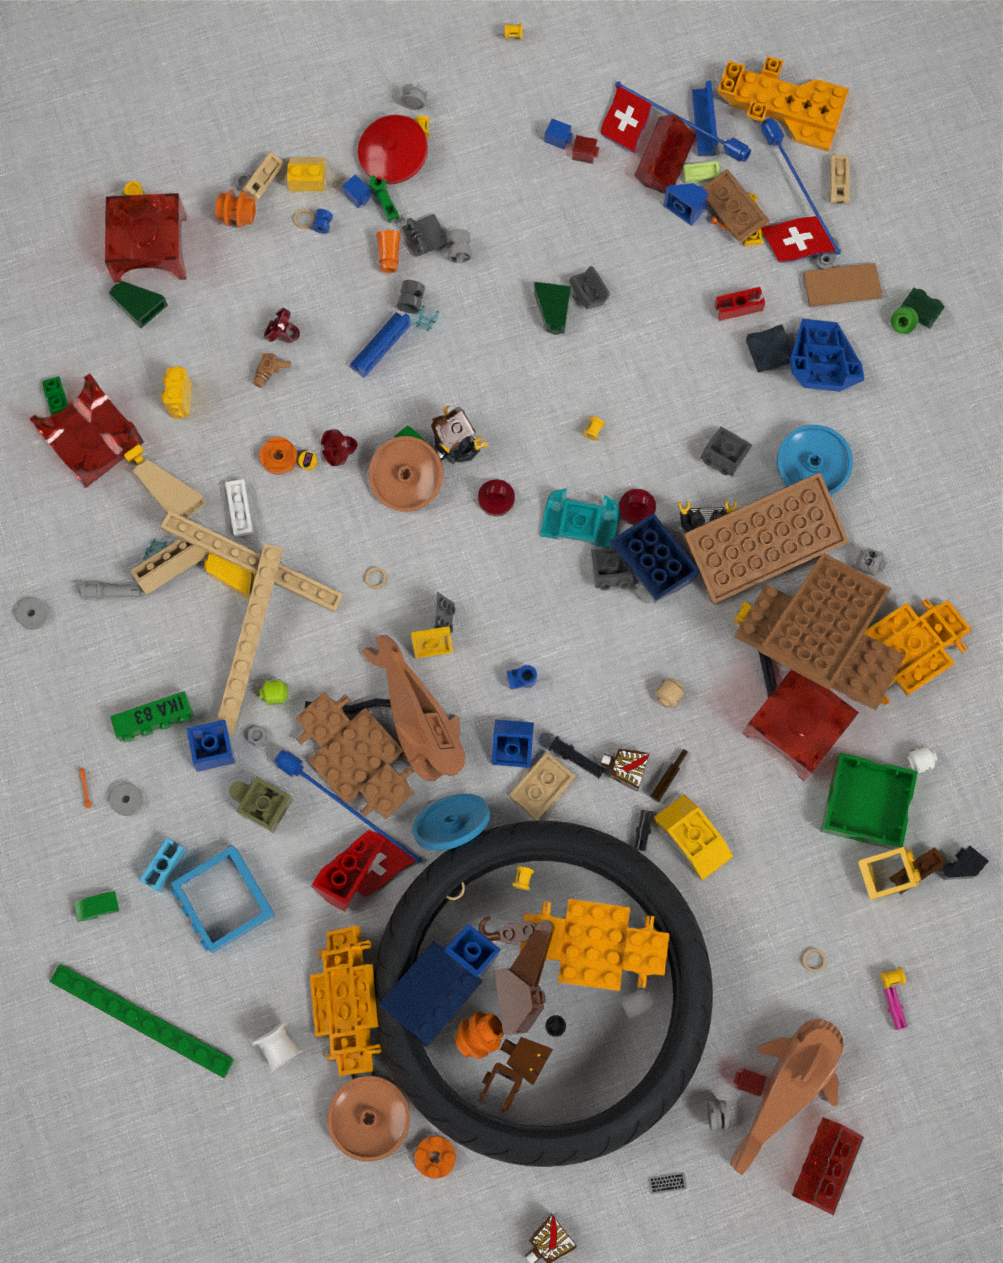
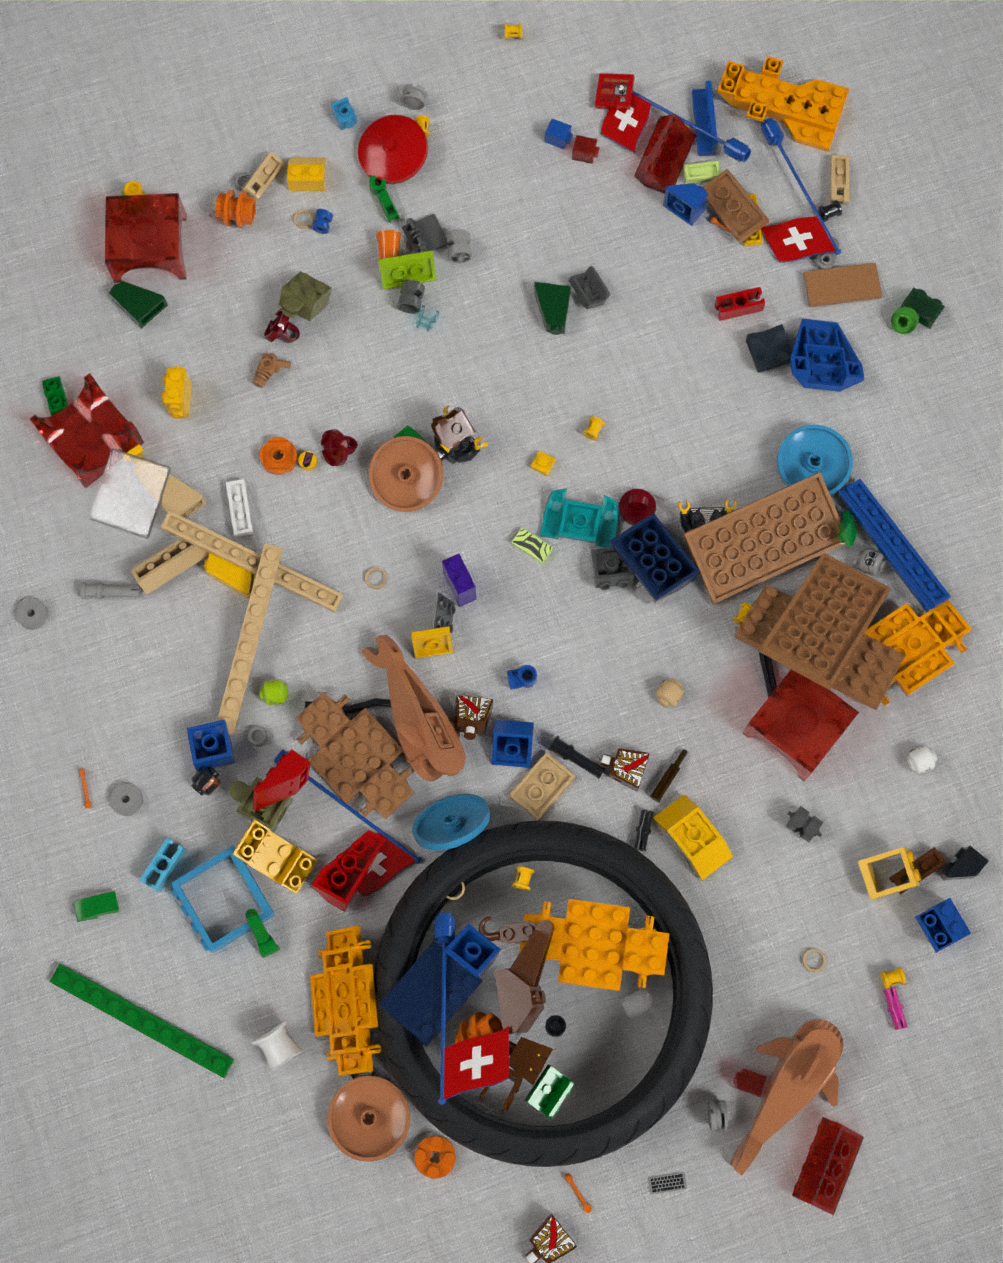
(130, 493): none -> clear piece
(149, 550): clear light blue piece -> none
(152, 716): green brick -> none
(205, 781): none -> black head
(265, 941): none -> green piece
(274, 857): none -> yellow slope
(282, 780): none -> red slope
(304, 296): none -> olive brick
(344, 113): none -> dark azure brick
(356, 191): blue brick -> none
(380, 344): blue fence -> none
(407, 267): none -> lime plate
(459, 580): none -> dark purple brick
(473, 715): none -> torso
(476, 1060): none -> red flag
(496, 497): dark red tile -> none
(532, 545): none -> yellowish green tile
(543, 463): none -> yellow plate
(549, 1091): none -> green bracket
(587, 1208): none -> orange hinge
(614, 91): none -> red tile
(725, 451): dark grey plate -> none
(804, 823): none -> dark grey wheel
(836, 210): none -> black bush
(847, 529): none -> green slope
(869, 801): green tile -> none
(893, 545): none -> blue plate
(942, 925): none -> blue slope

